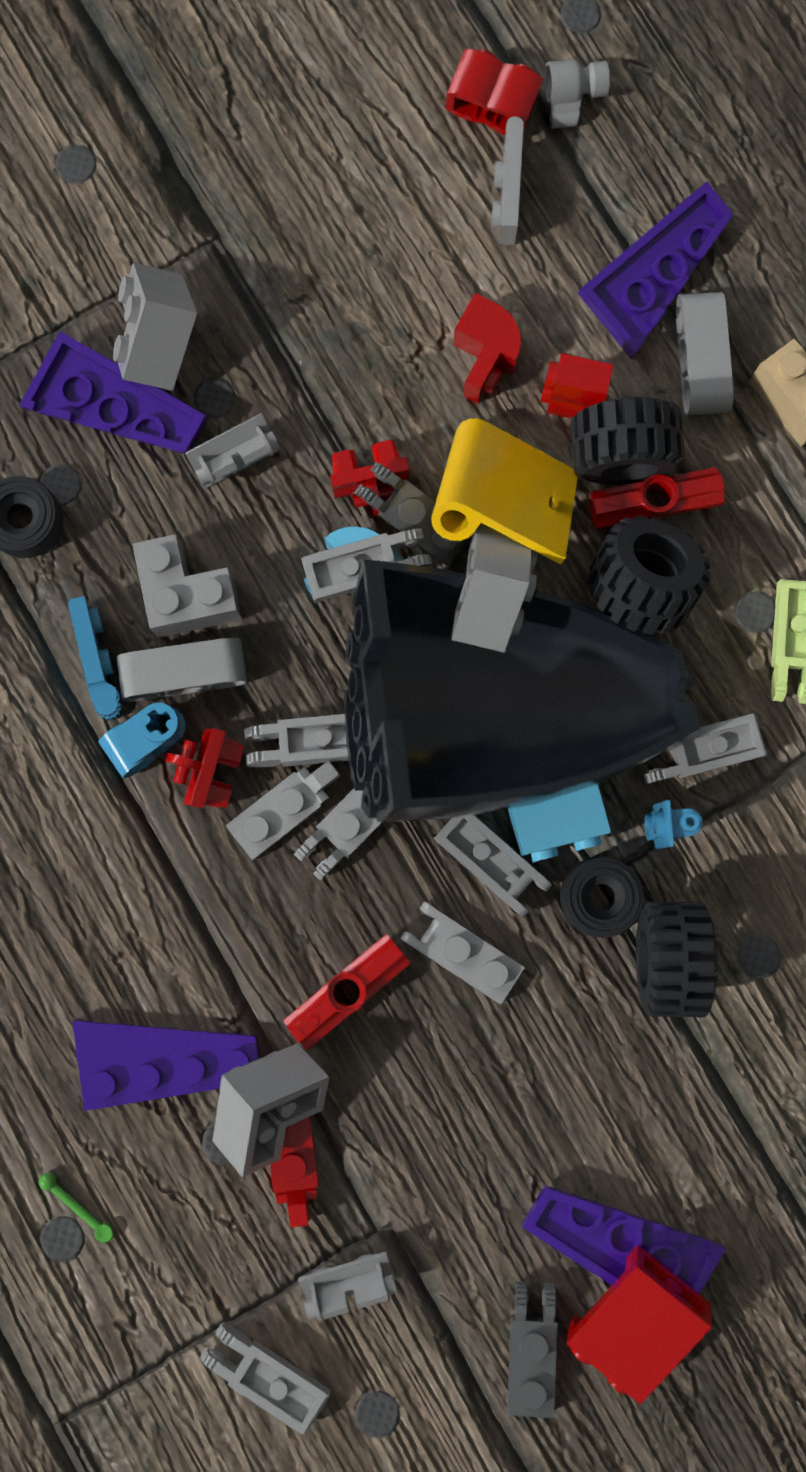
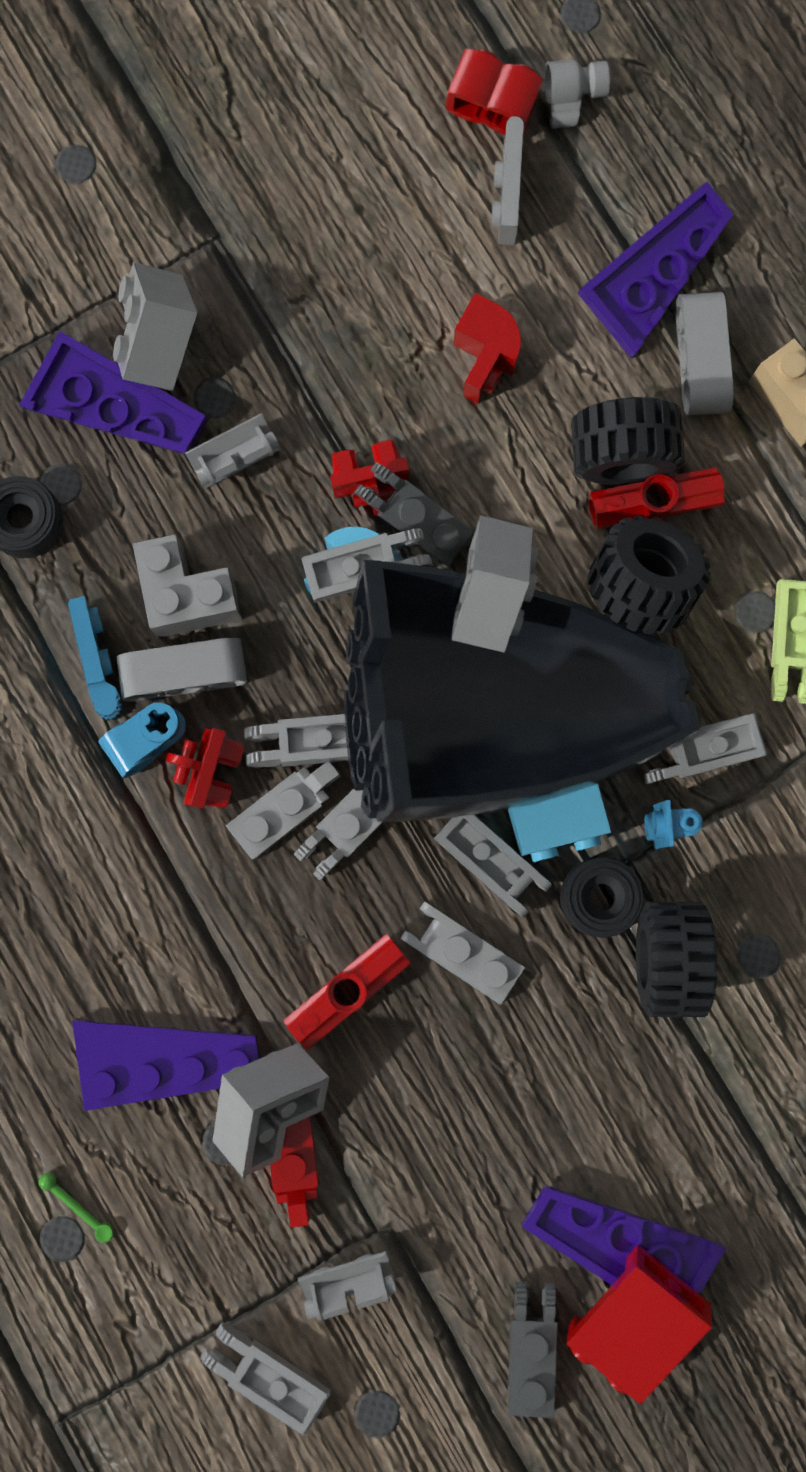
(507, 488): yellow door -> none
(575, 384): red brick -> none

